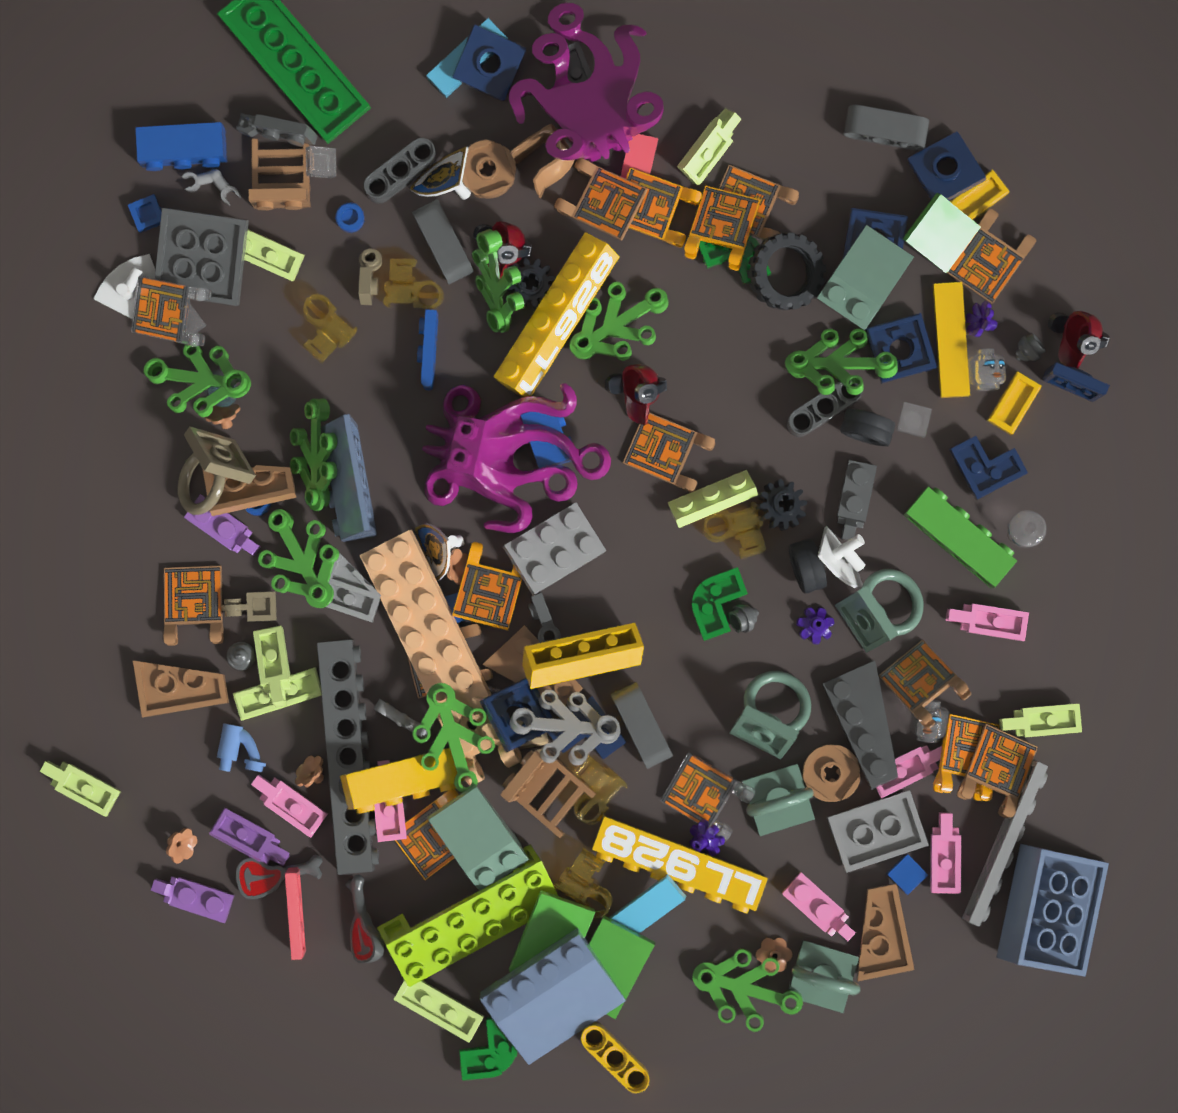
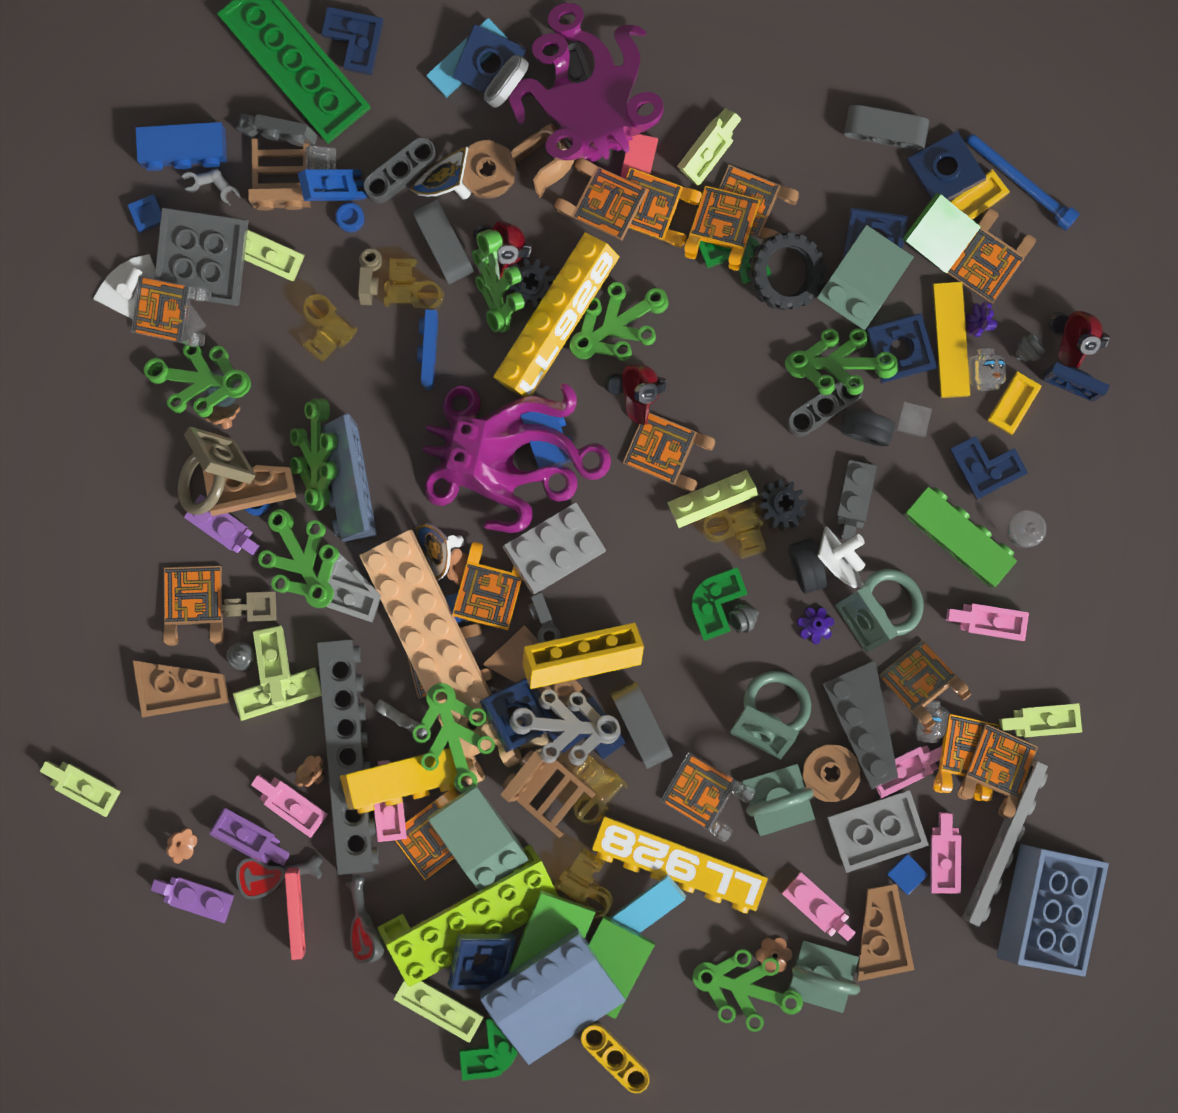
(229, 747): medium blue plant -> none
(331, 185): none -> blue hinge
(360, 31): none -> dark blue plate
(470, 976): none -> dark blue piece
(505, 80): none -> light grey tile
(705, 838): dark purple plant -> none
(1064, 215): none -> blue piece

